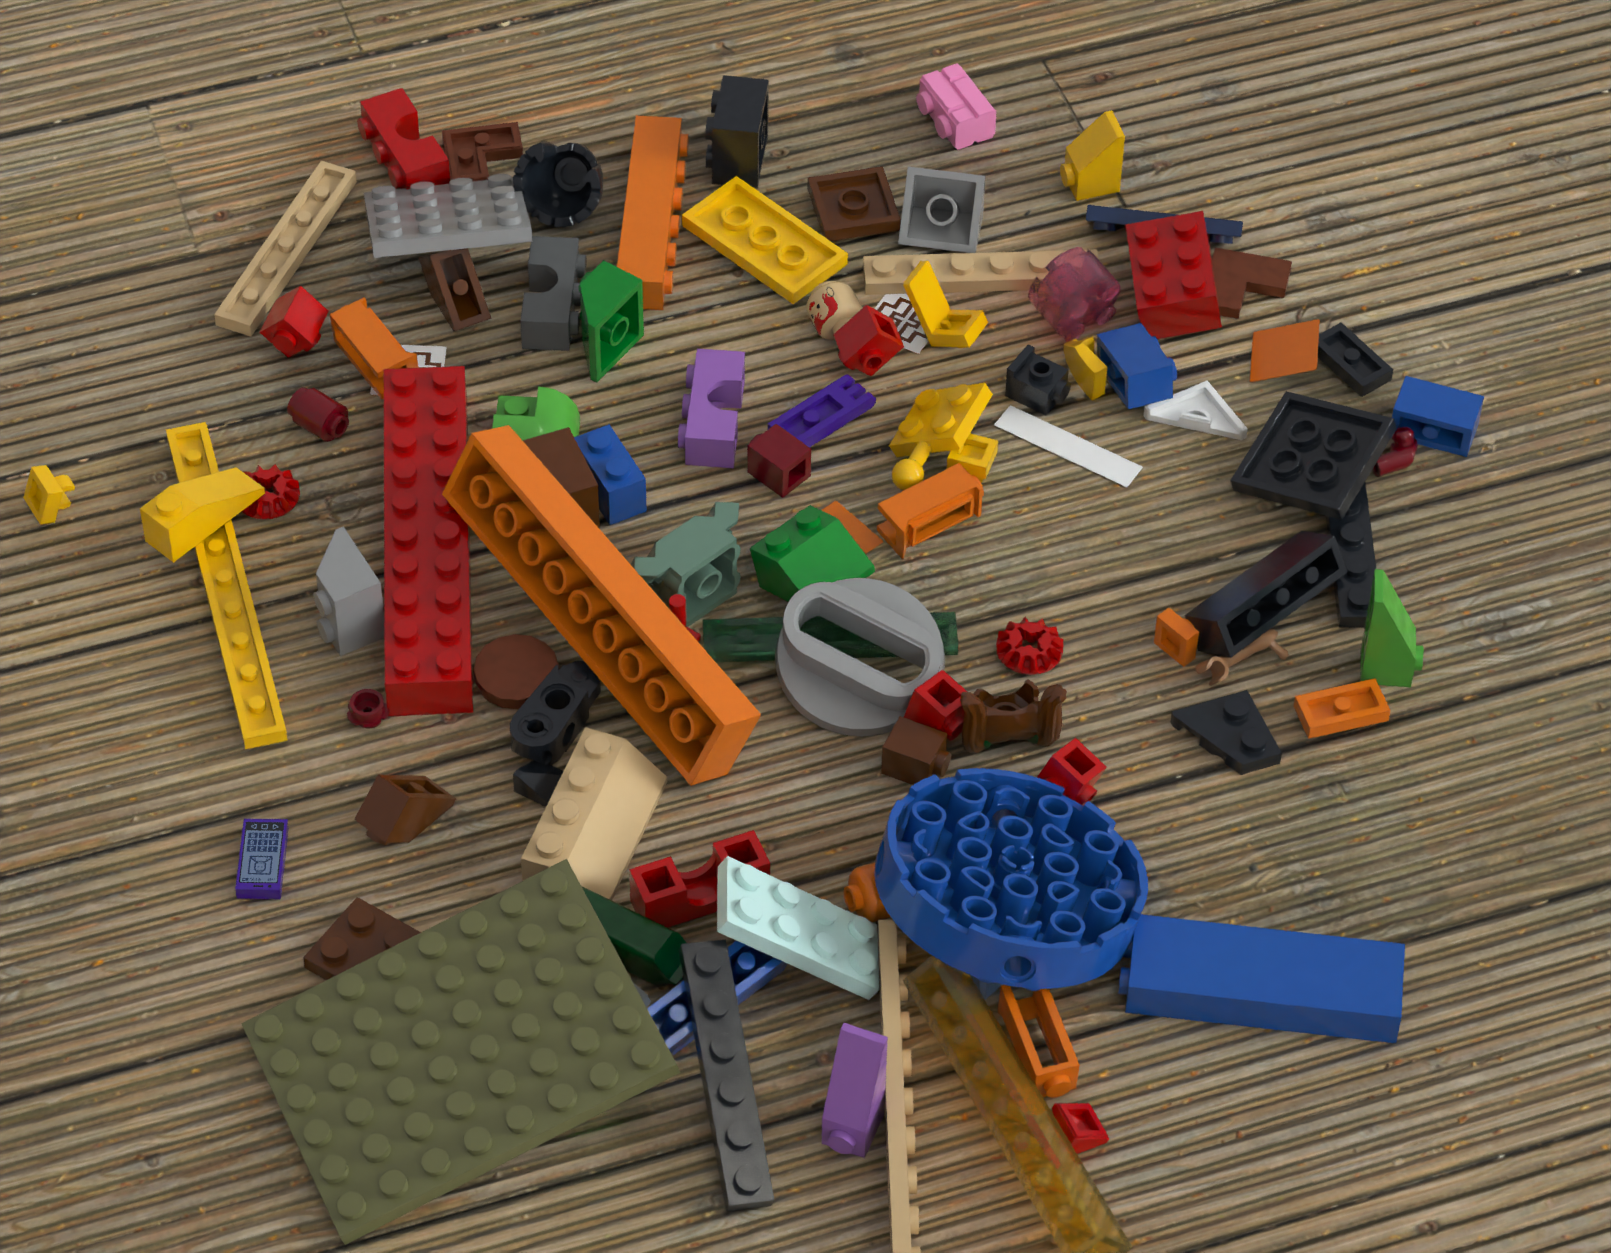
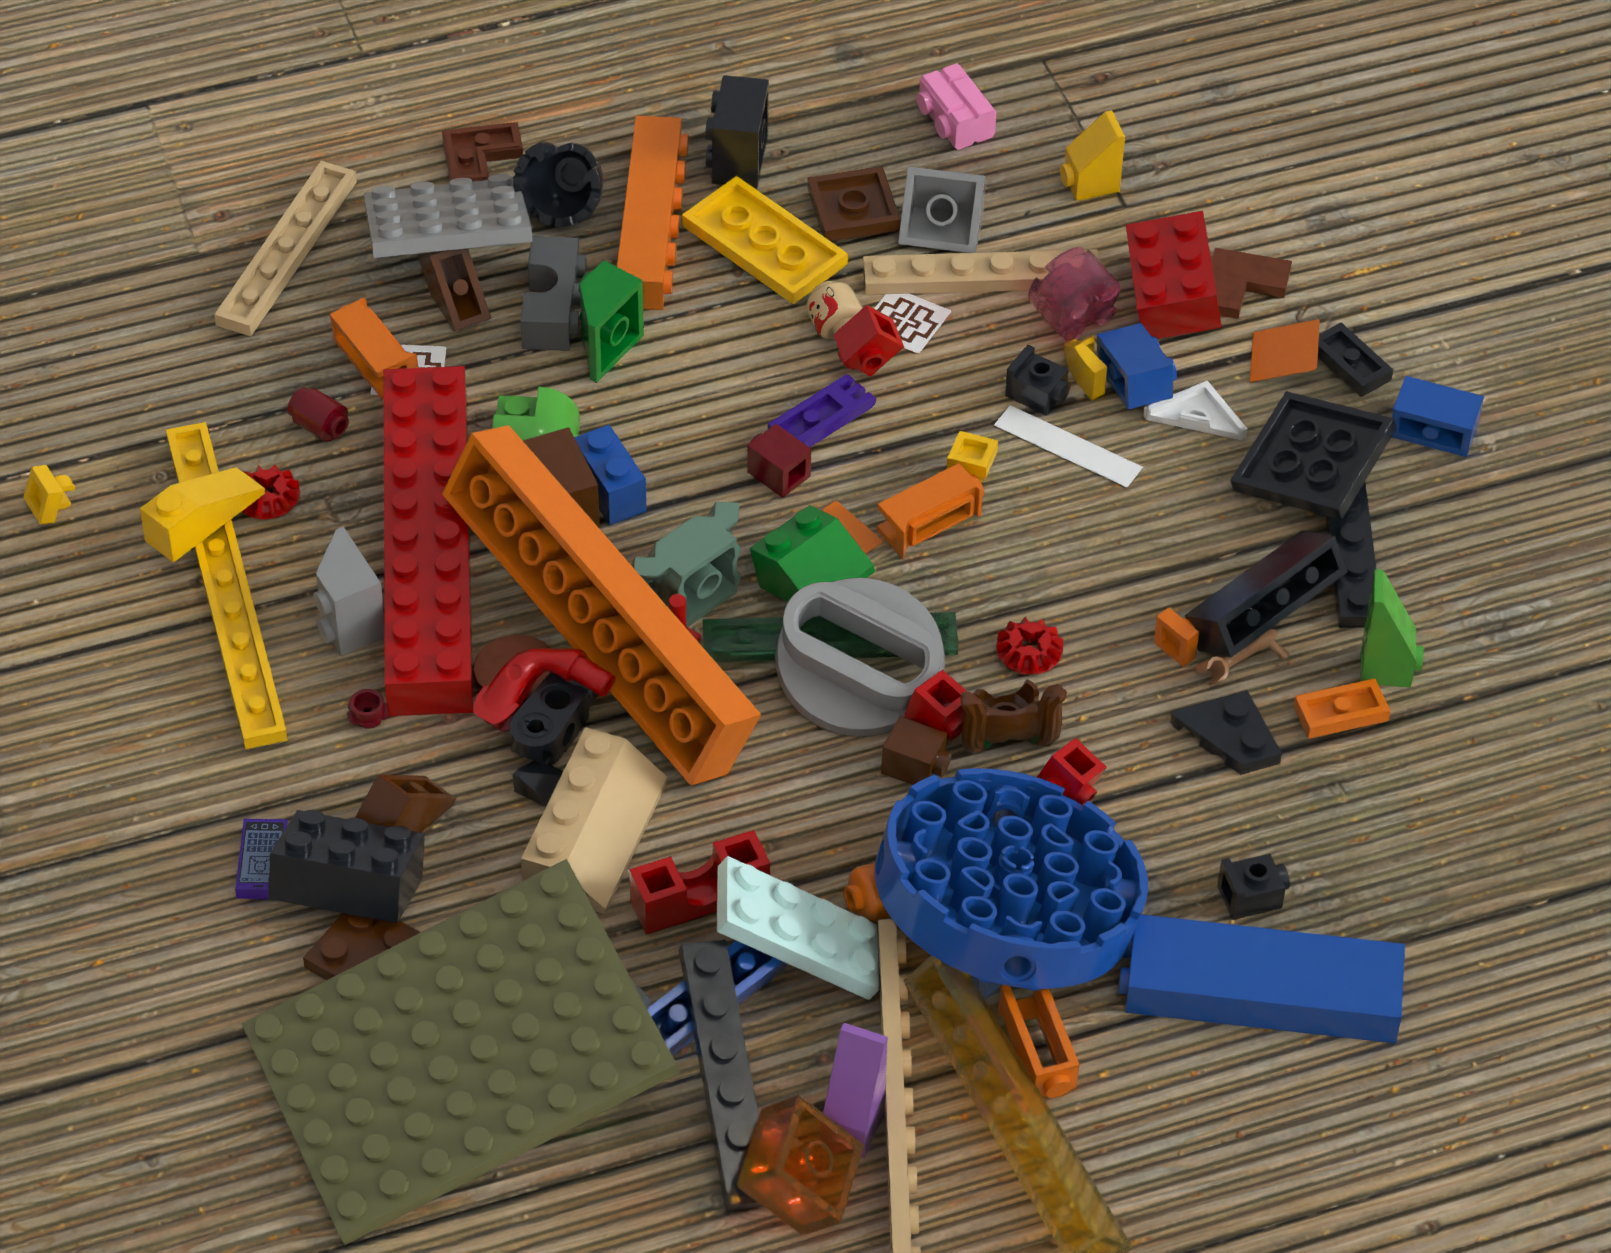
(294, 322): red brick -> none
(346, 865): none -> black brick
(393, 130): red arch -> none
(513, 682): none -> red piece
(641, 943): dark green piece -> none
(715, 384): medium lavender arch -> none
(800, 1165): none -> clear orange brick
(934, 424): yellow plate -> none
(940, 323): yellow bracket -> none
(1080, 1125): red slope -> none
(1108, 217): dark blue plate -> none
(1252, 885): none -> black brick
(1400, 455): dark red arm -> none

